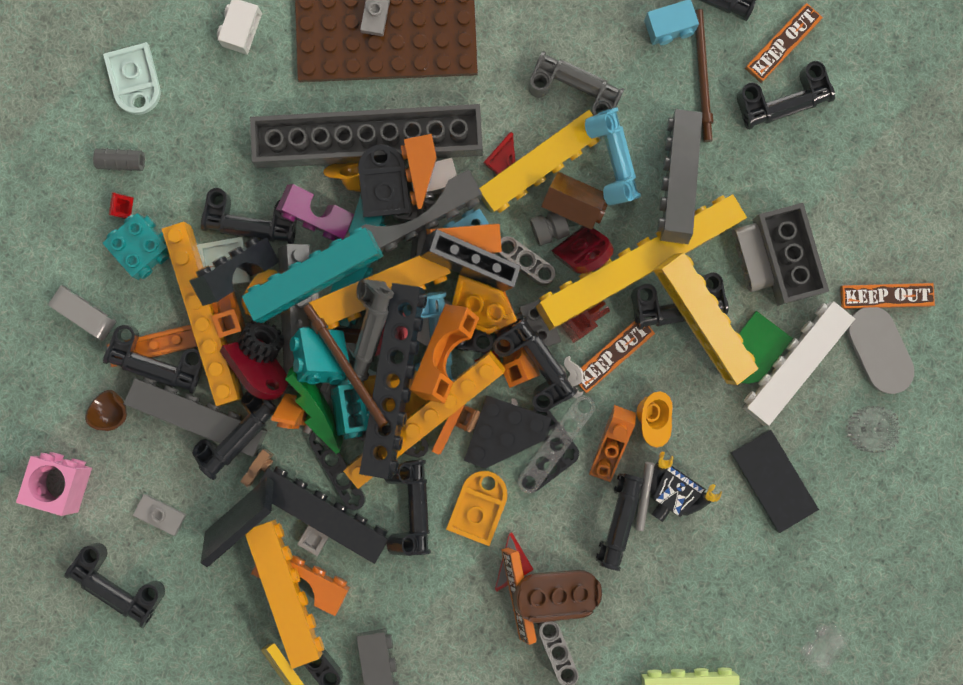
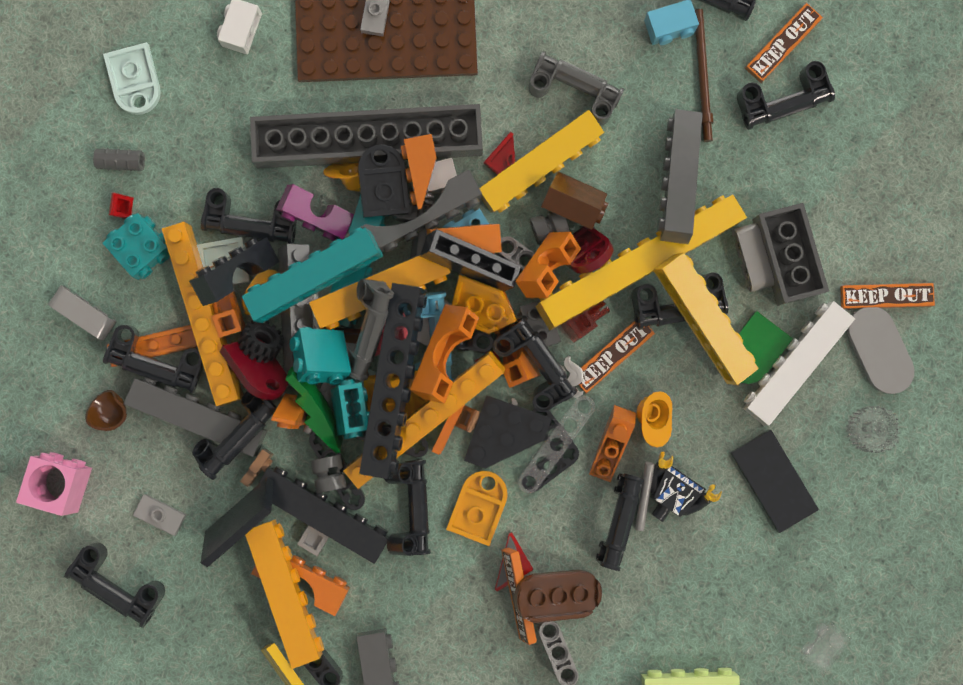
(320, 327): reddish brown bar -> none
(328, 482): none -> dark grey wheel
(537, 276): none -> orange arch
(608, 125): medium azure piece -> none

